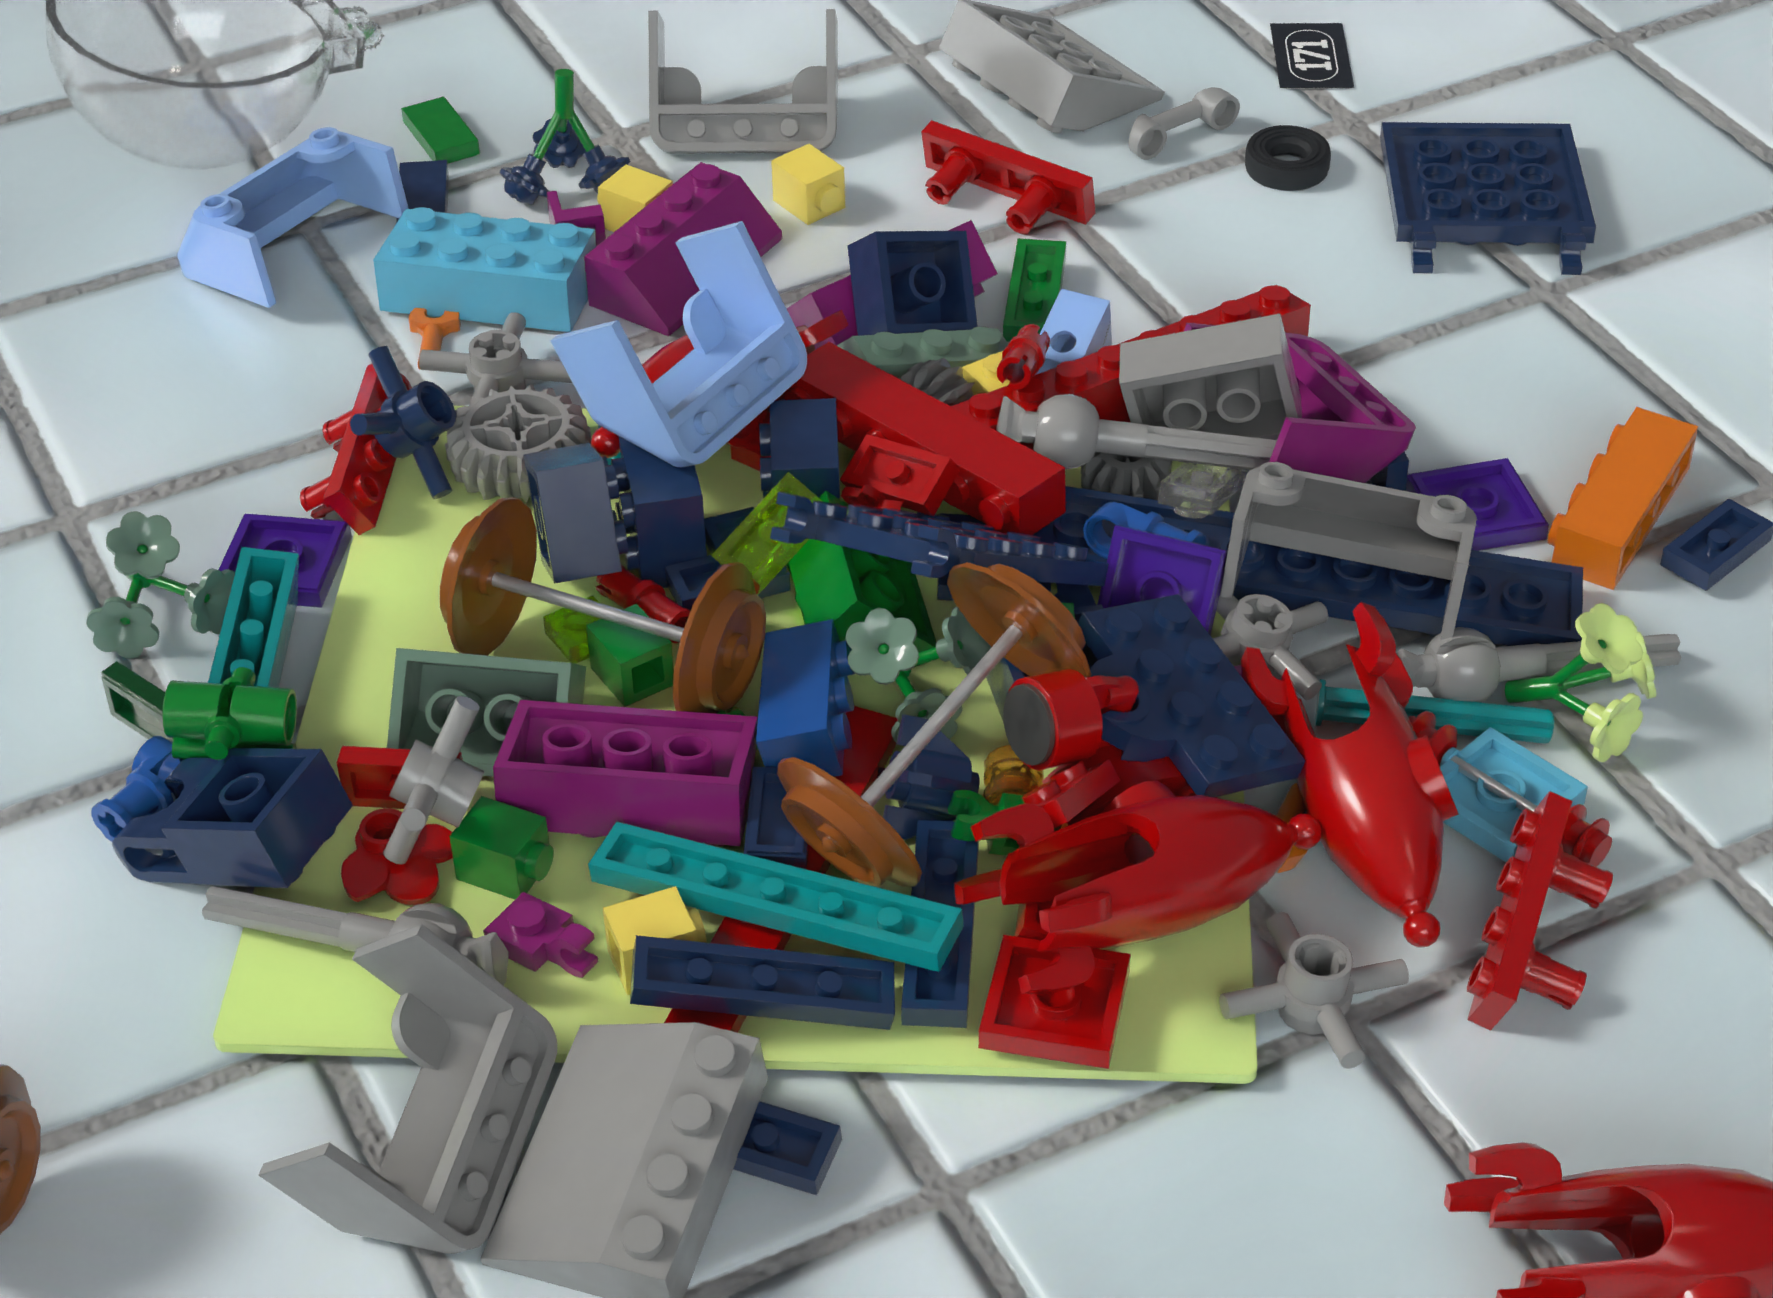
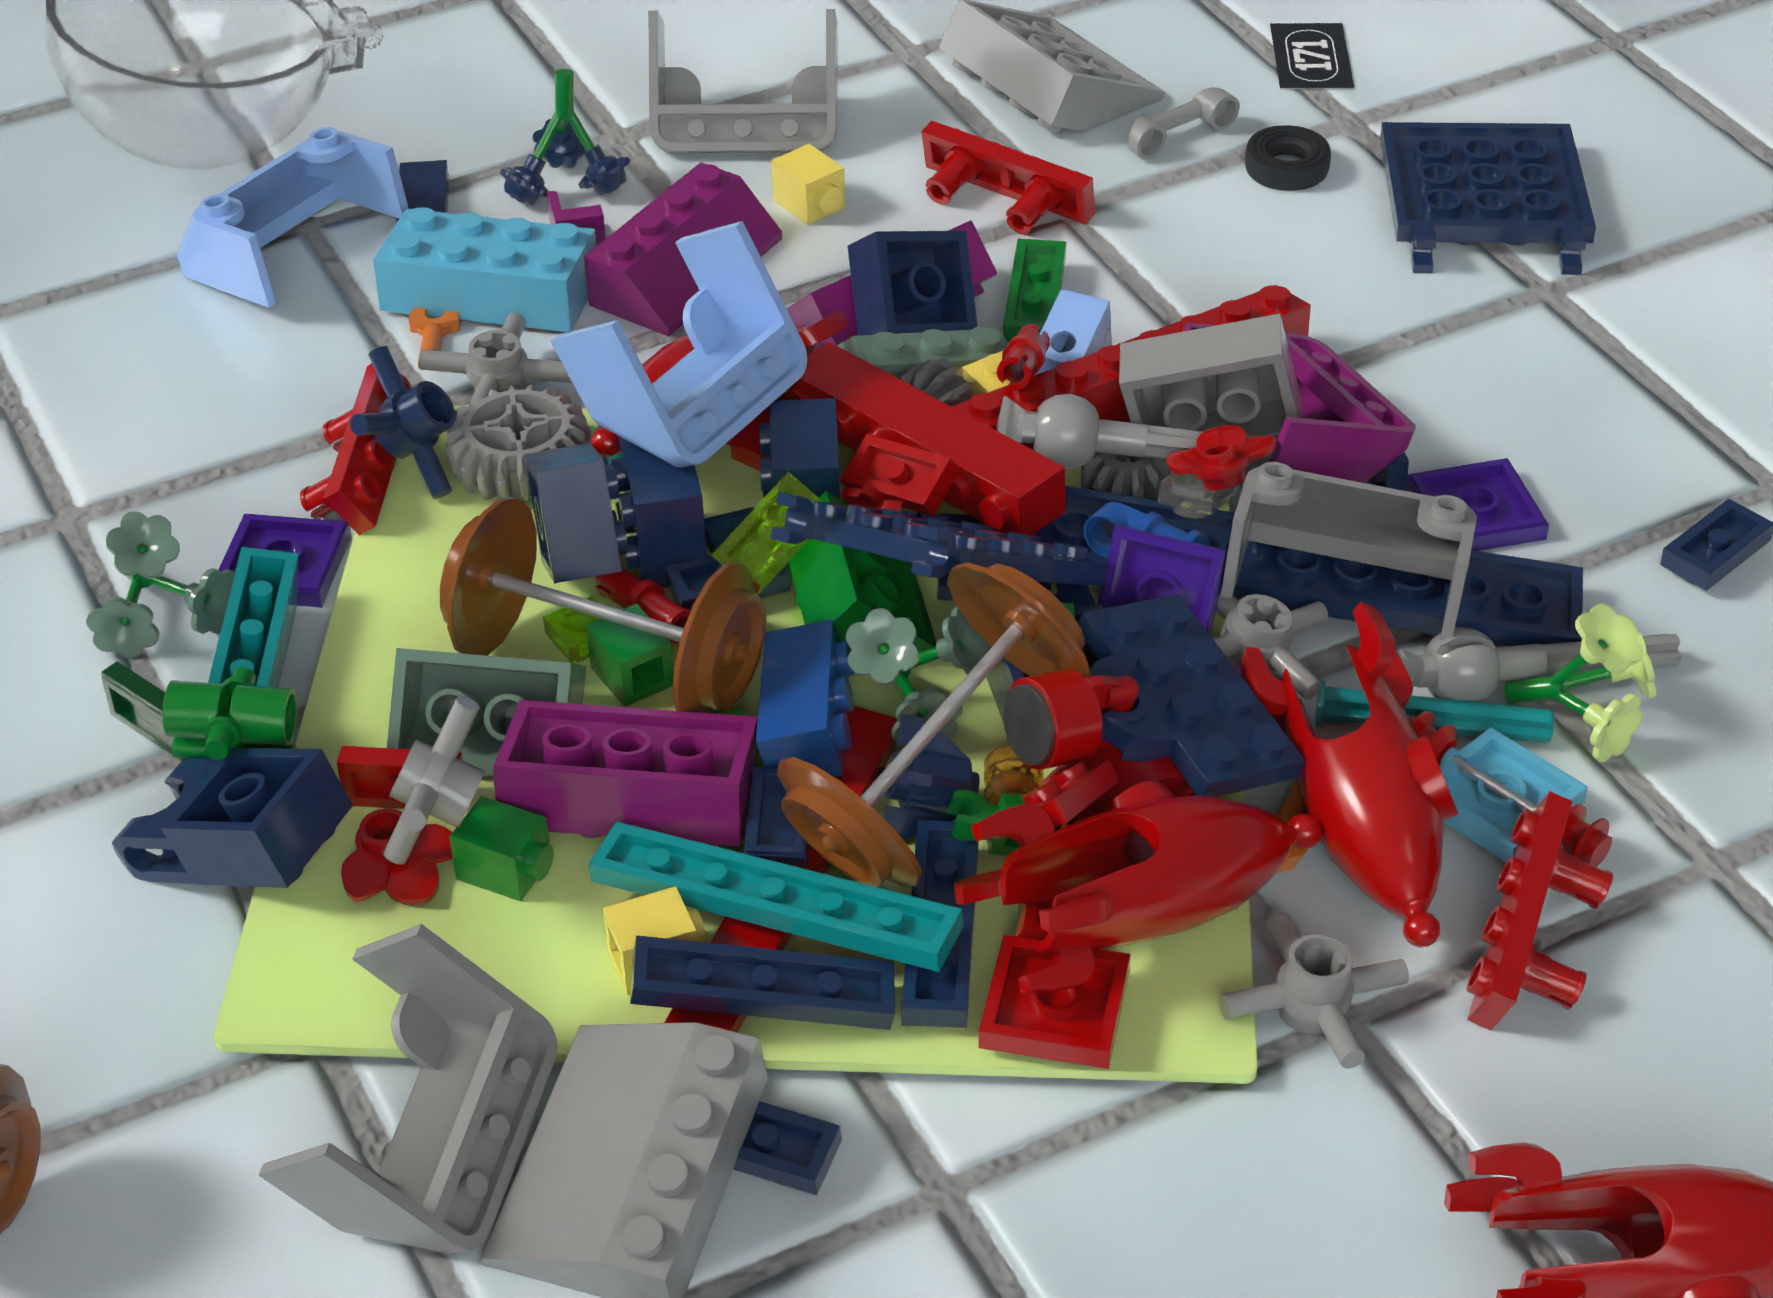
(144, 789): blue connector -> none
(354, 929): light grey piece -> none
(440, 130): green tile -> none
(541, 932): magenta plate -> none
(628, 194): light yellow brick -> none
(1221, 456): none -> red plate
(1623, 496): orange brick -> none

